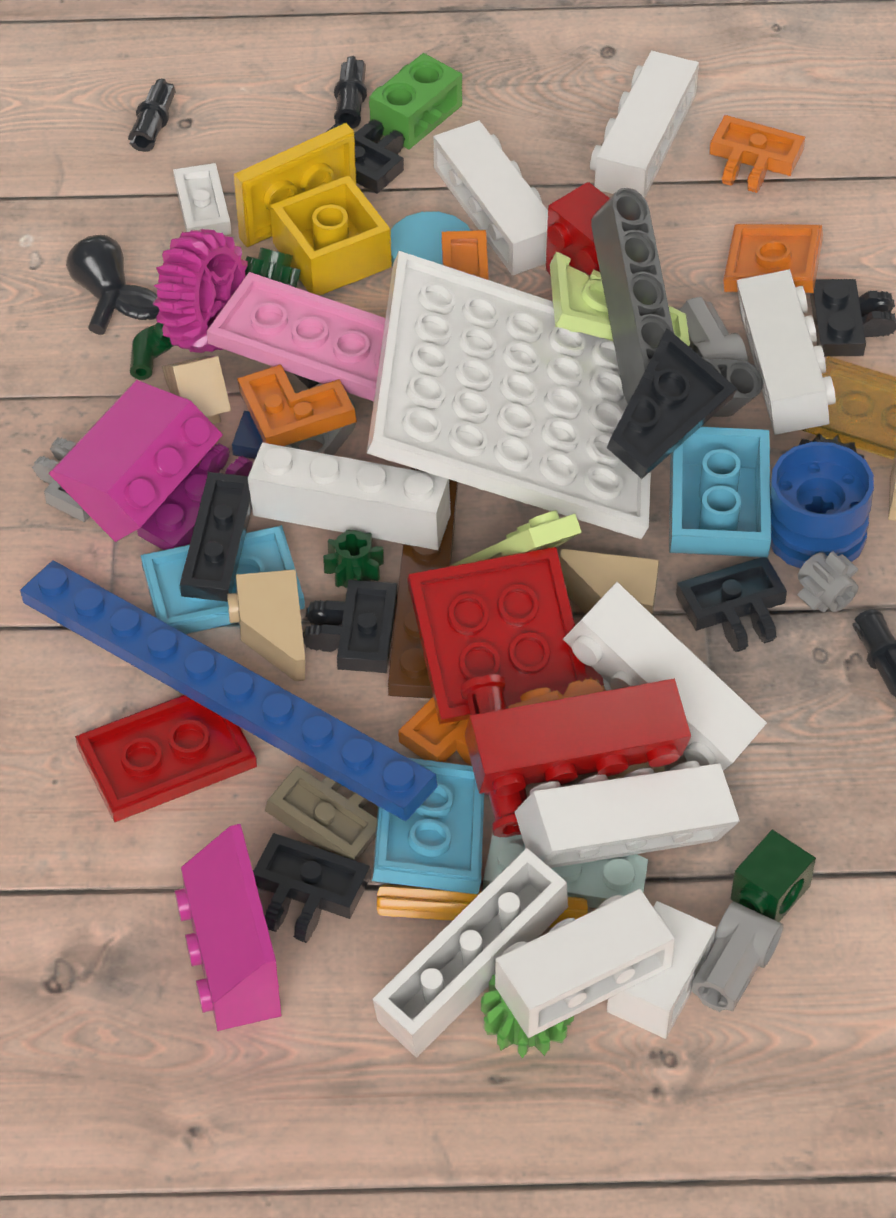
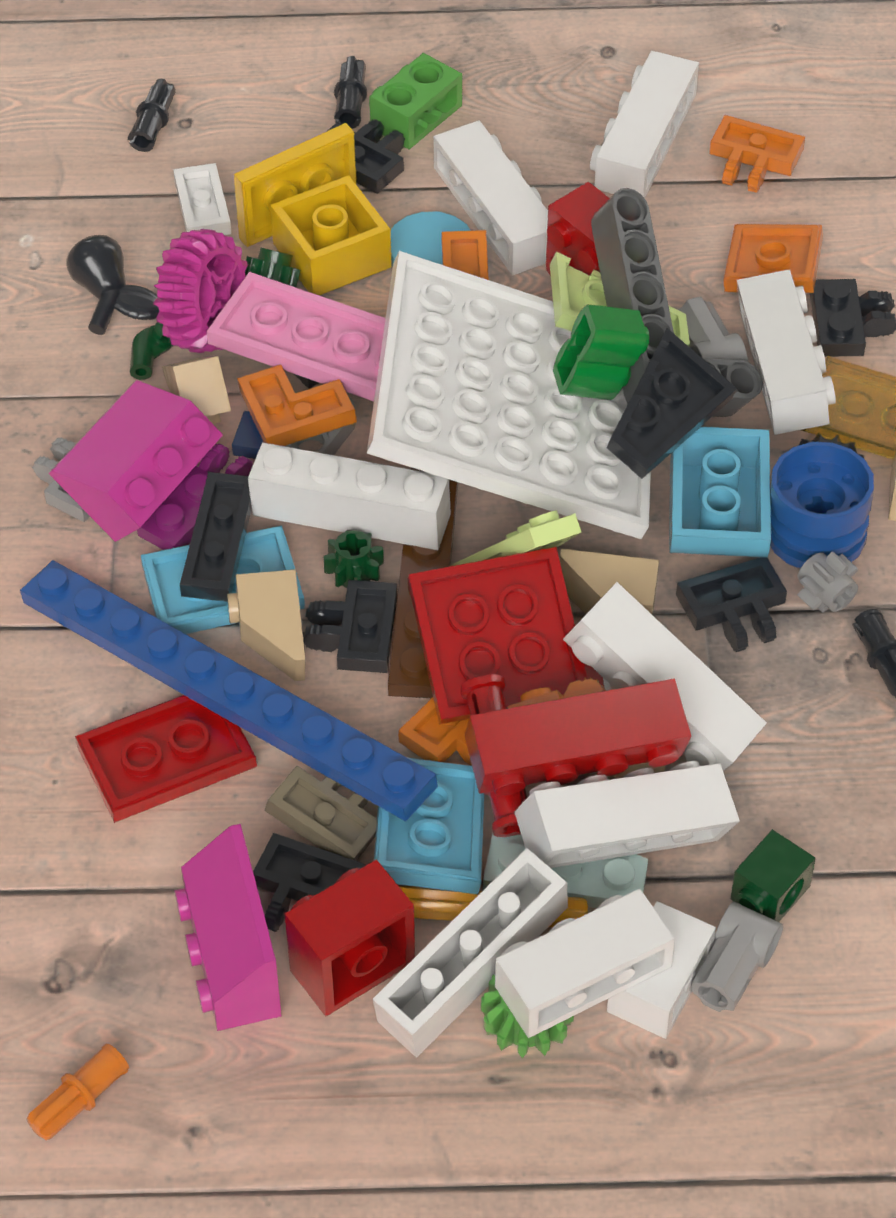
(77, 1092): none -> orange axle
(350, 936): none -> red brick
(600, 352): none -> green brick

